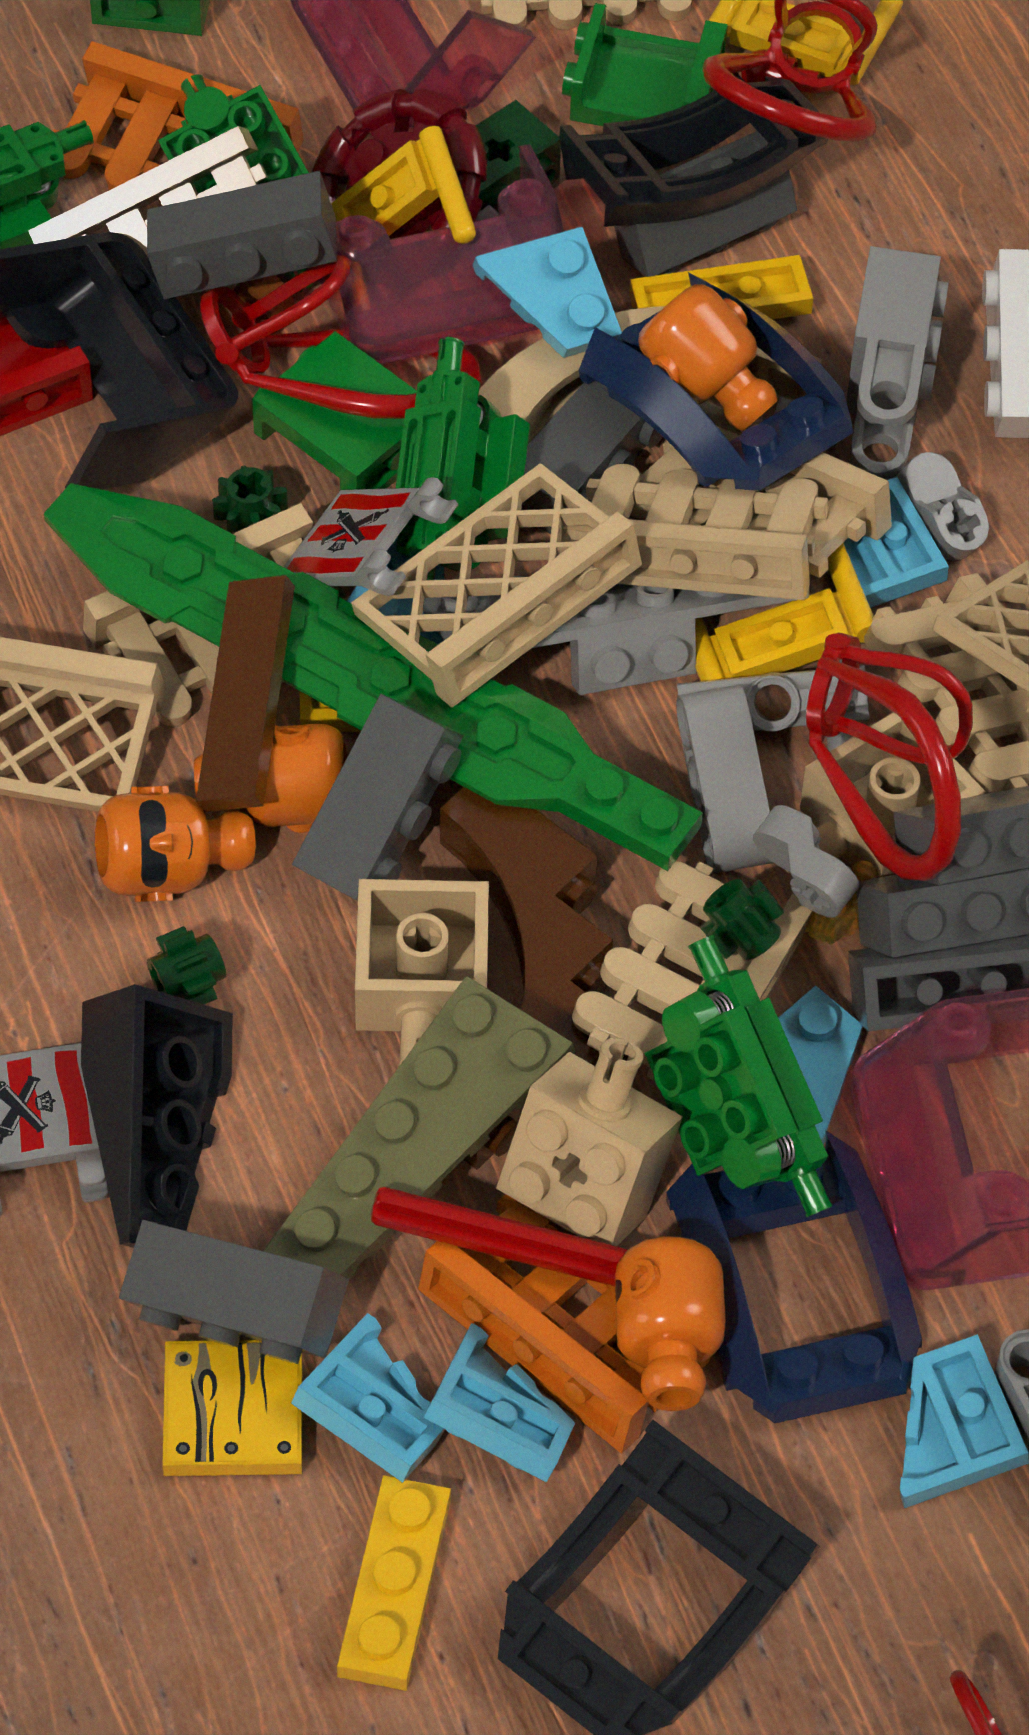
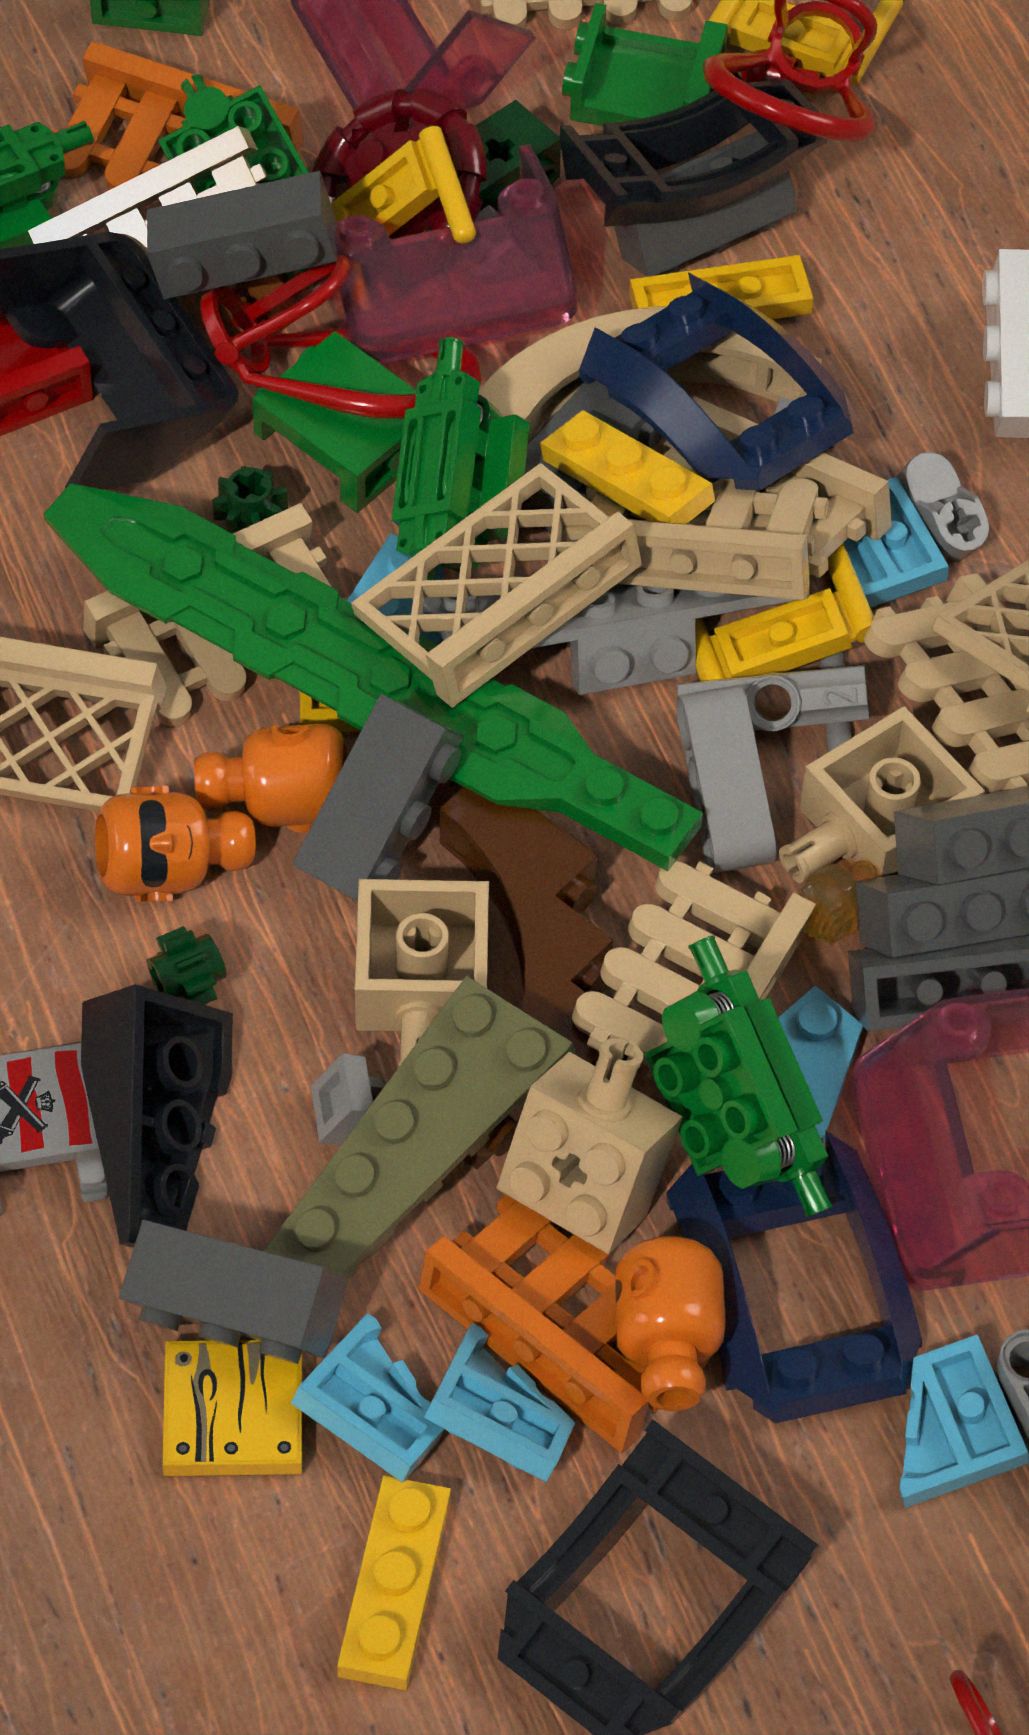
(245, 694): reddish brown tile -> none
(343, 1097): none -> light grey tile
(359, 527): light grey flag -> none
(496, 1235): red axle -> none
(554, 288): medium azure wing -> none
(627, 471): none -> yellow plate
(706, 351): orange piece -> none
(742, 919): dark green gear -> none
(818, 878): light grey piece -> none
(890, 352): light grey brick -> none
(930, 751): red animal -> none

